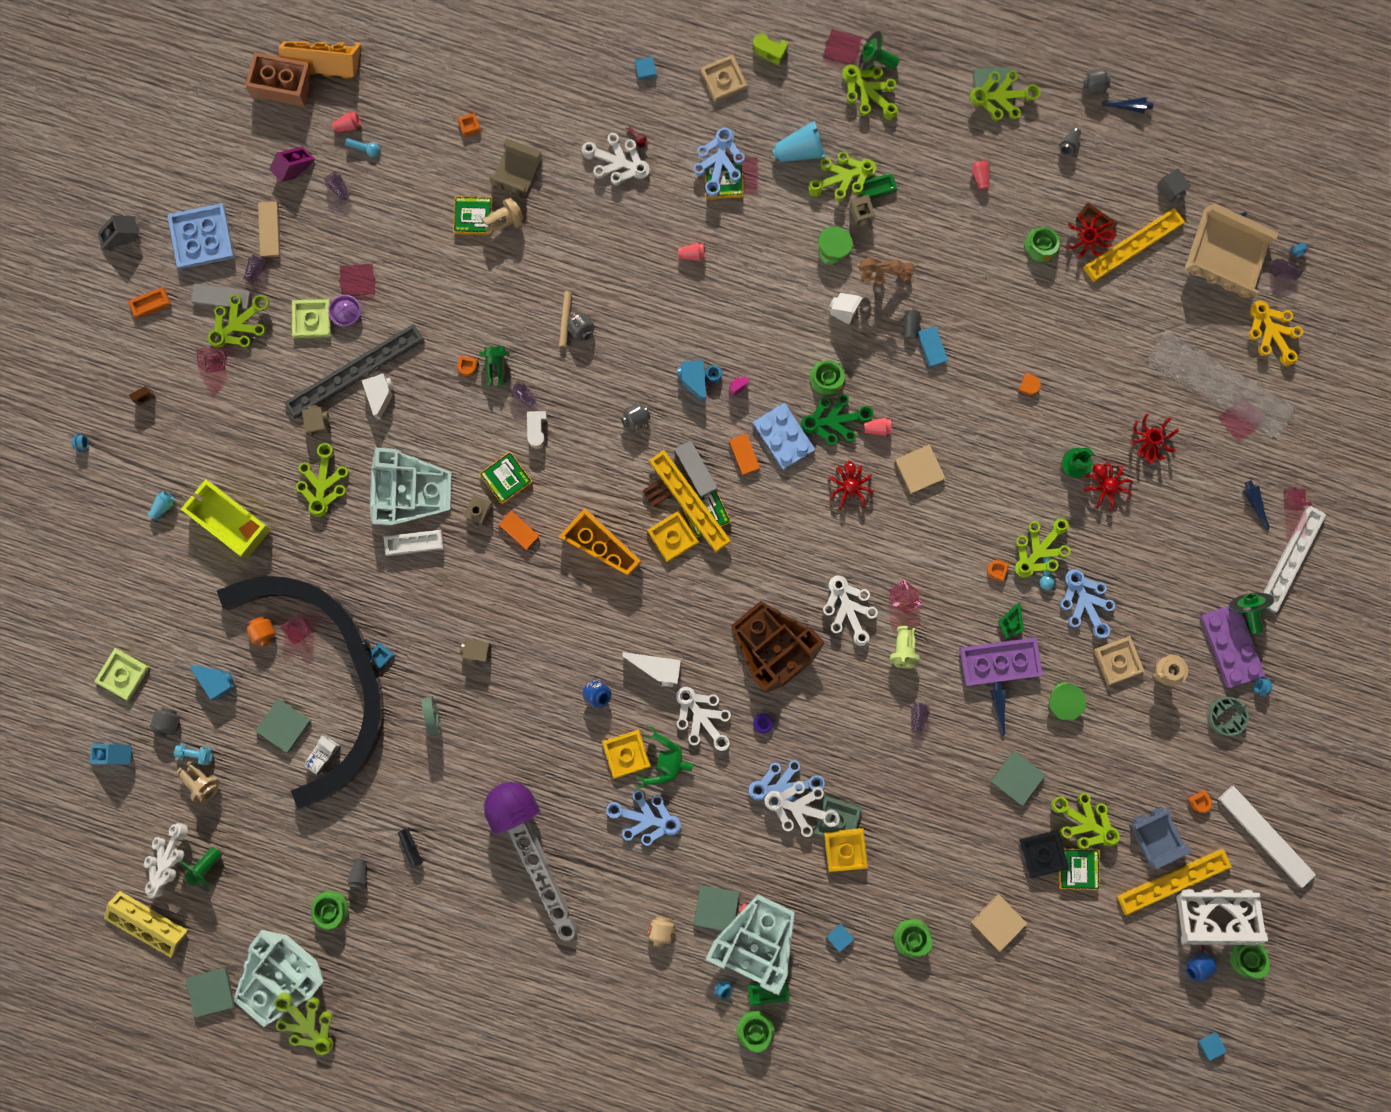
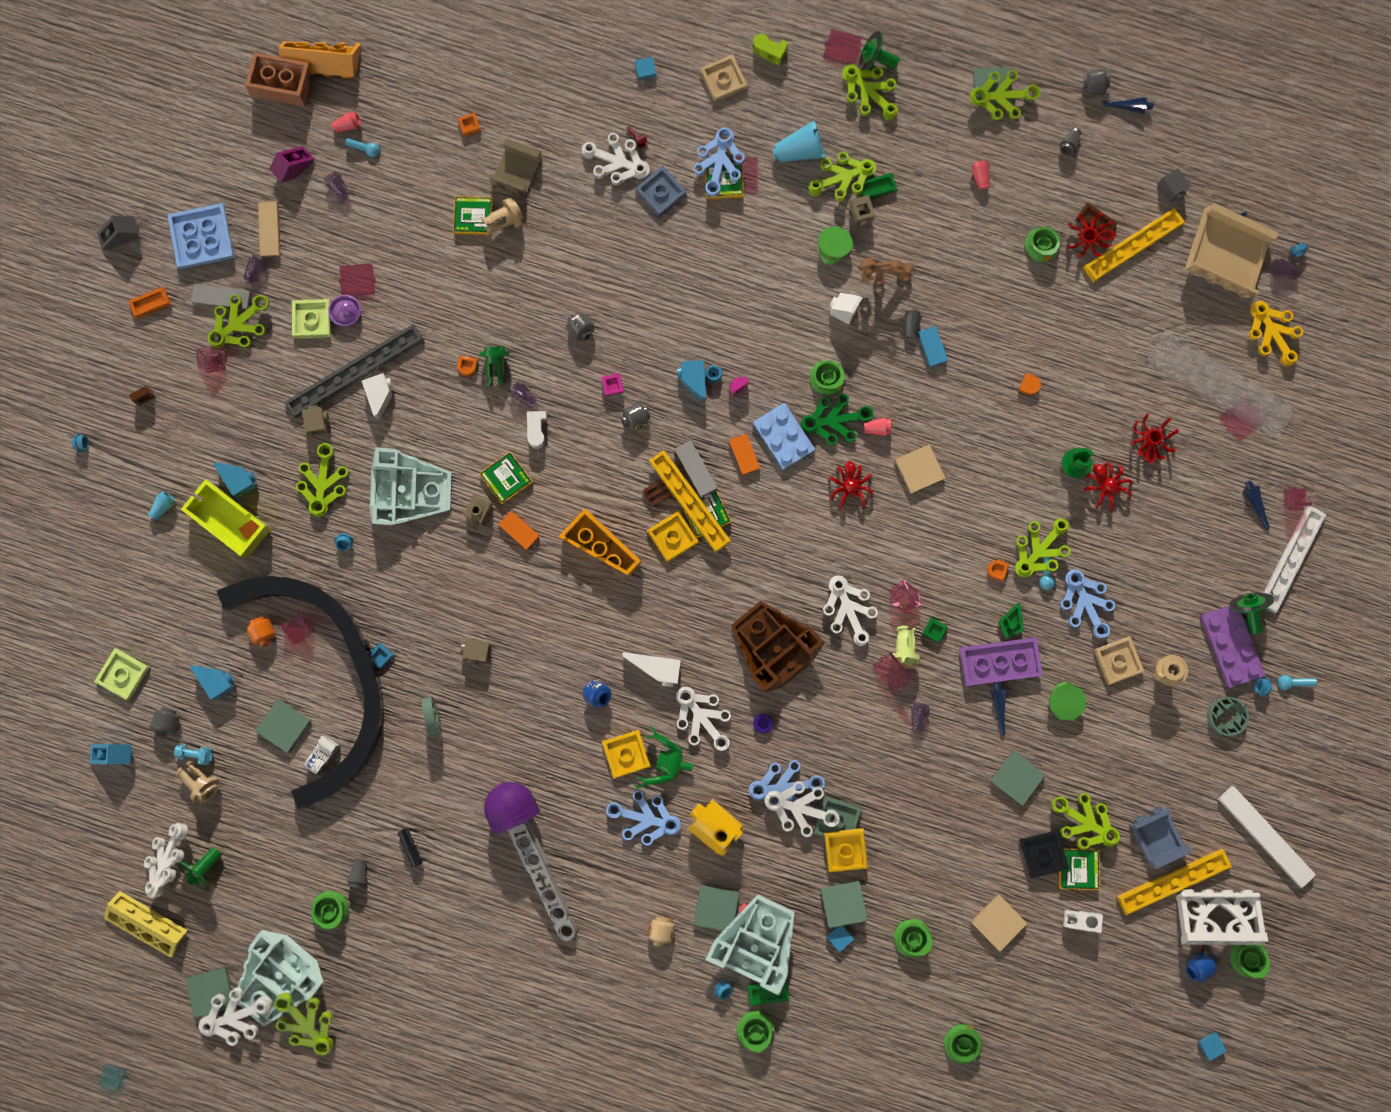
(112, 1077): none -> clear light blue tile
(231, 1017): none -> white plant
(236, 479): none -> dark azure slope
(343, 542): none -> dark azure plate
(413, 543): white plate -> none
(565, 315): tan bar -> none
(612, 384): none -> dark pink plate
(661, 191): none -> sand blue tile
(692, 252): coral cone -> none
(710, 821): none -> yellow cylinder
(844, 904): none -> sand green tile
(892, 672): none -> clear pink piece
(934, 630): none -> green tile
(962, 1043): none -> bright green hat
(1083, 920): none -> white leg
(1200, 802): orange tile -> none
(1286, 682): none -> medium azure bar

